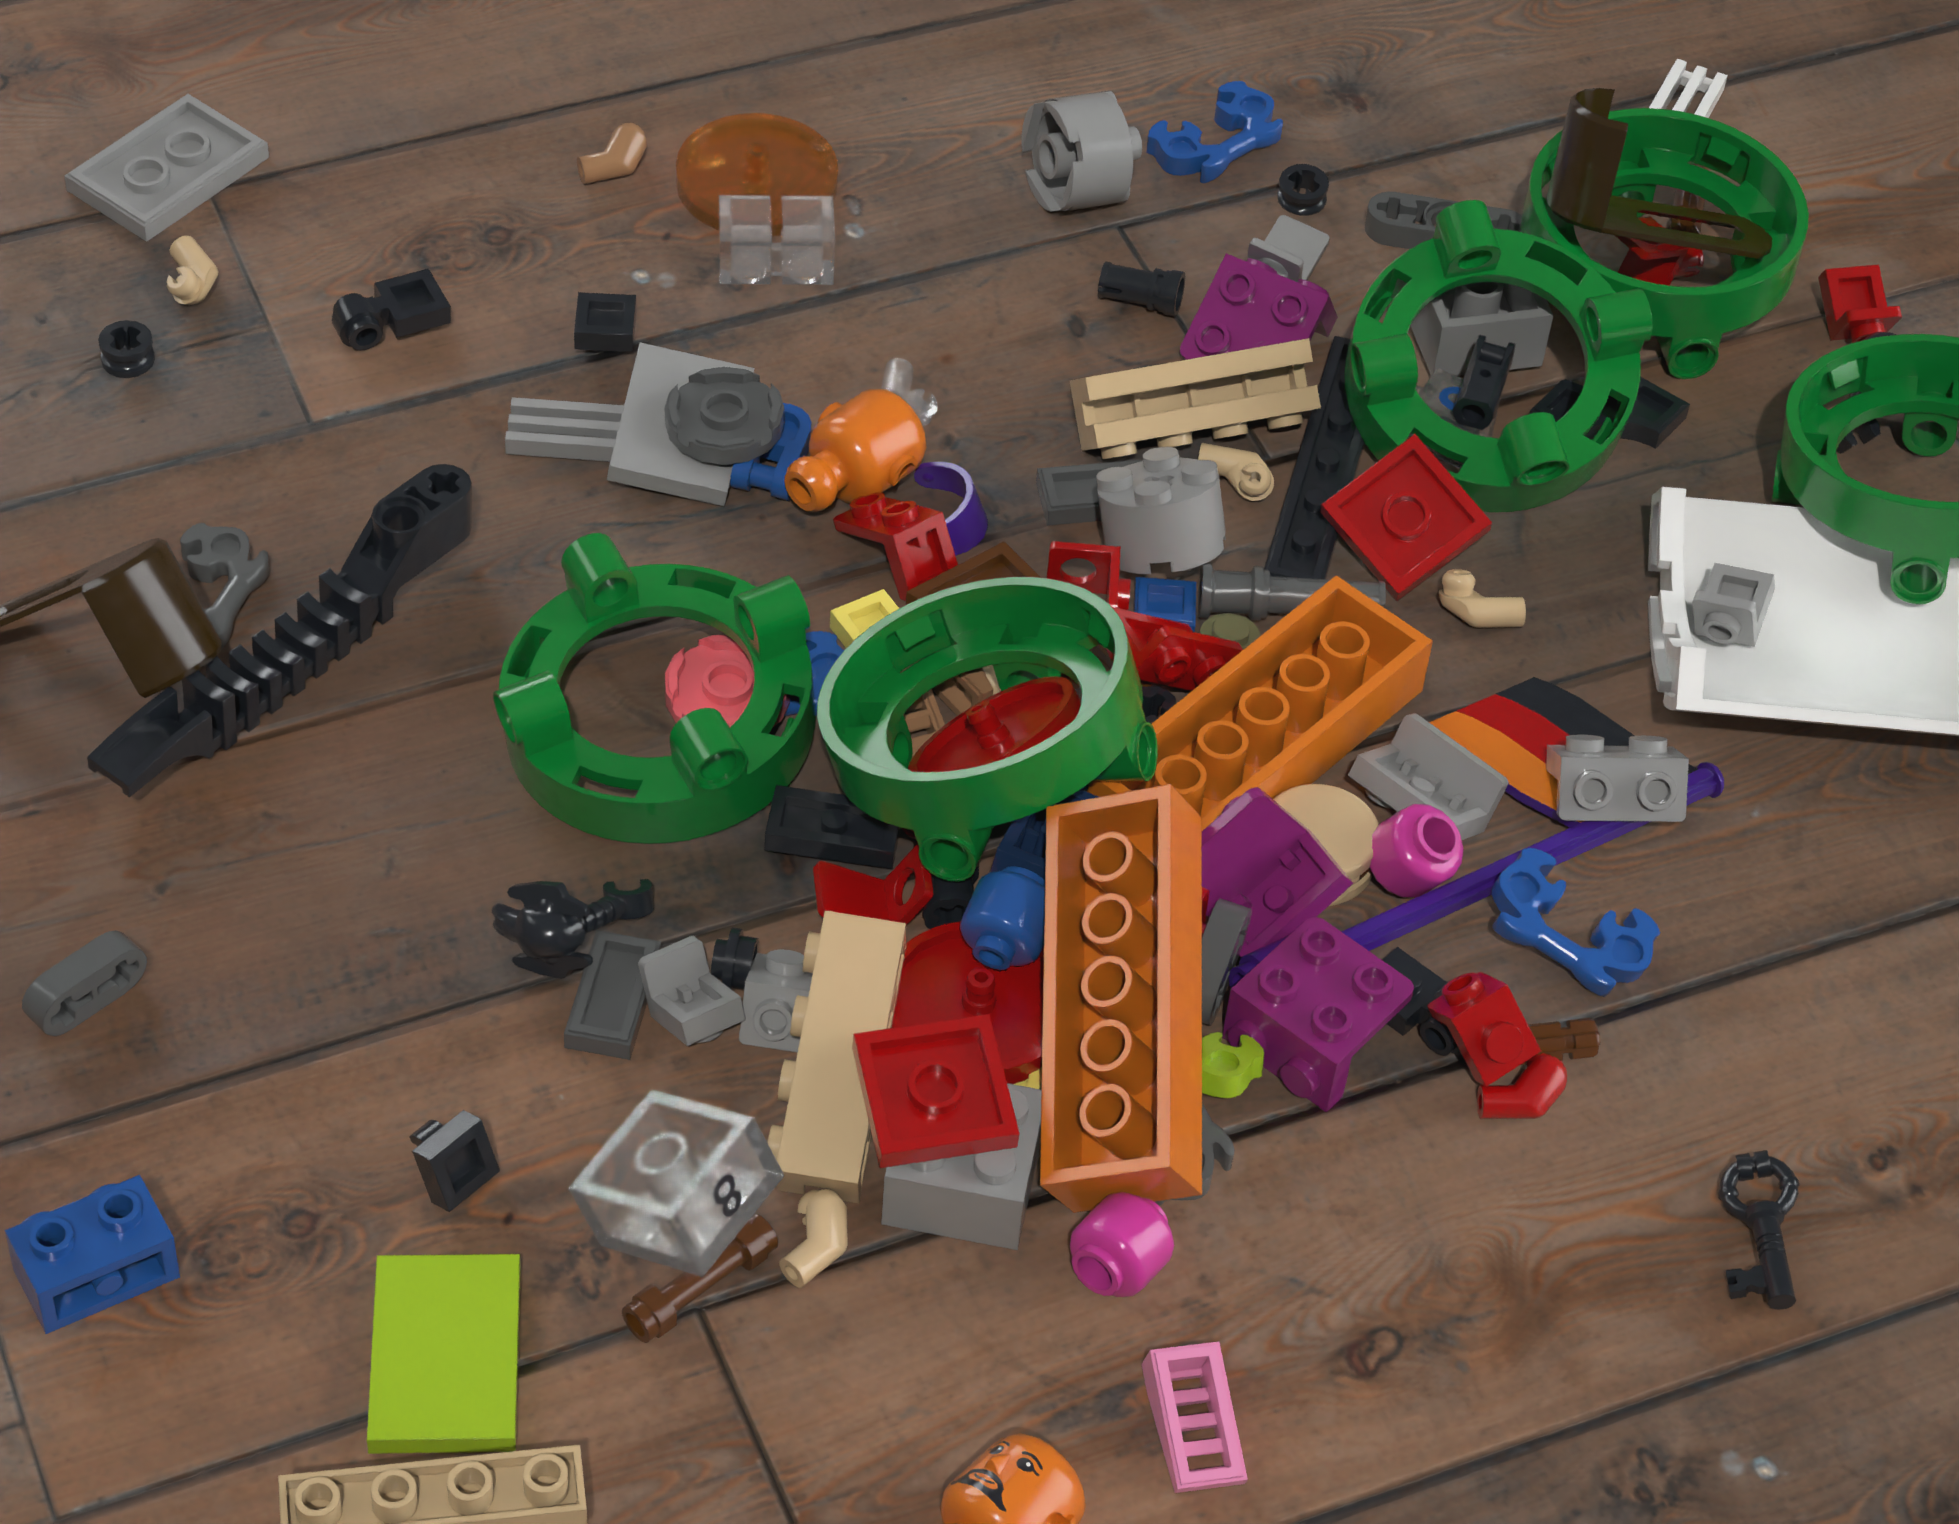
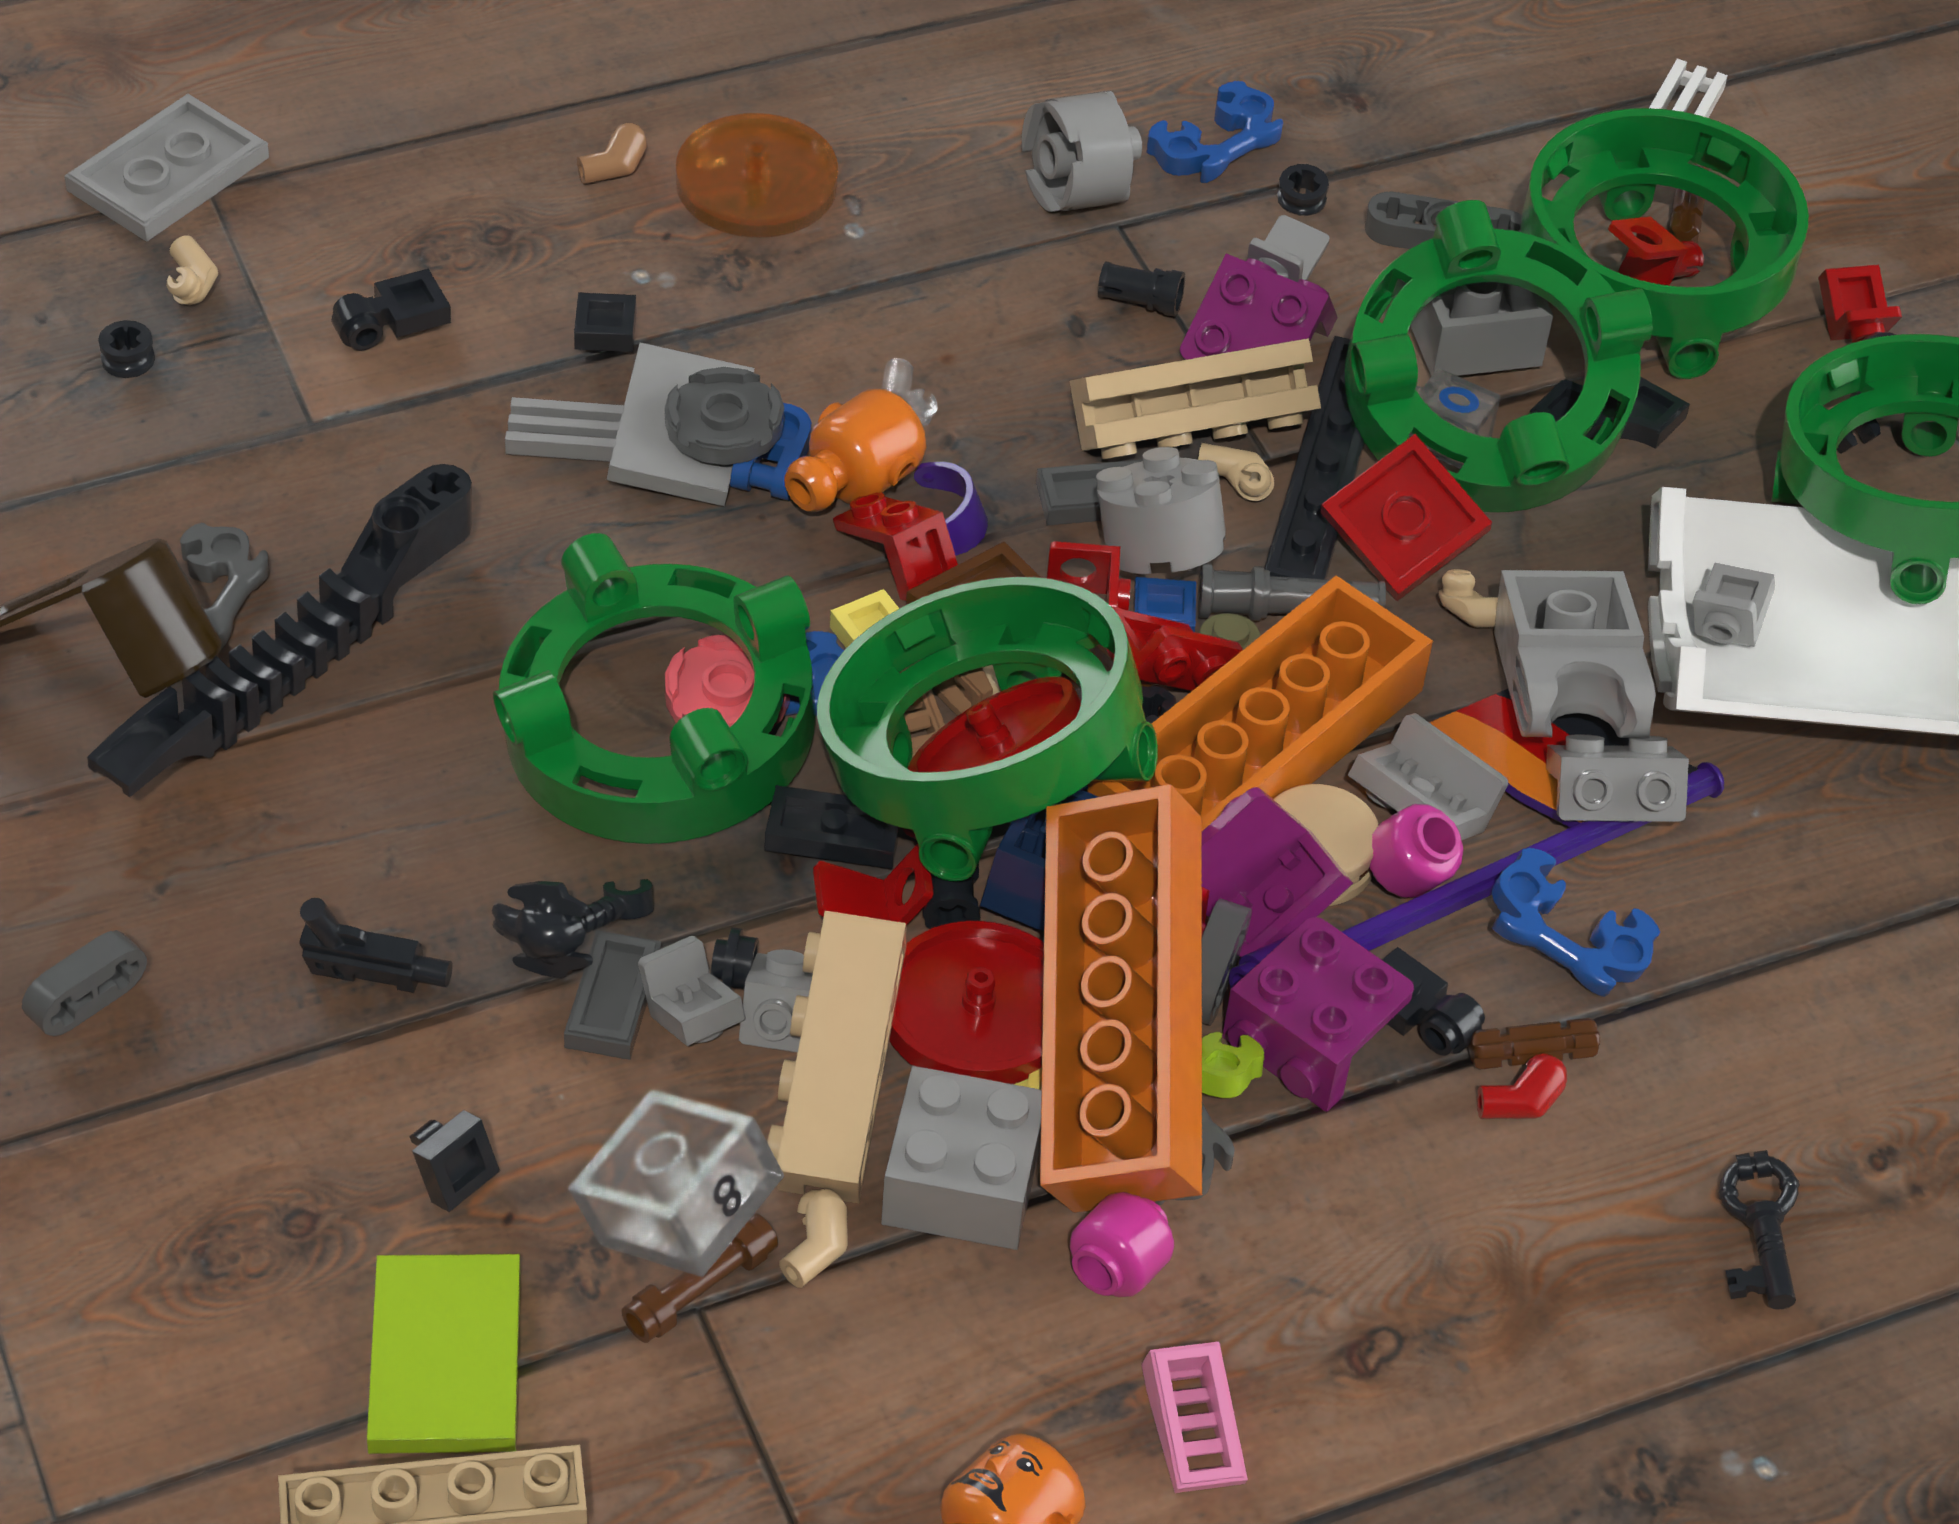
(92, 1253): blue brick -> none
(354, 953): none -> black piece
(805, 248): clear piece -> none
(935, 1090): red tile -> none
(1006, 918): blue head -> none
(1483, 383): black bar -> none
(1485, 1025): red bracket -> none
(1573, 648): none -> light grey brick
(1586, 176): dark brown piece -> none

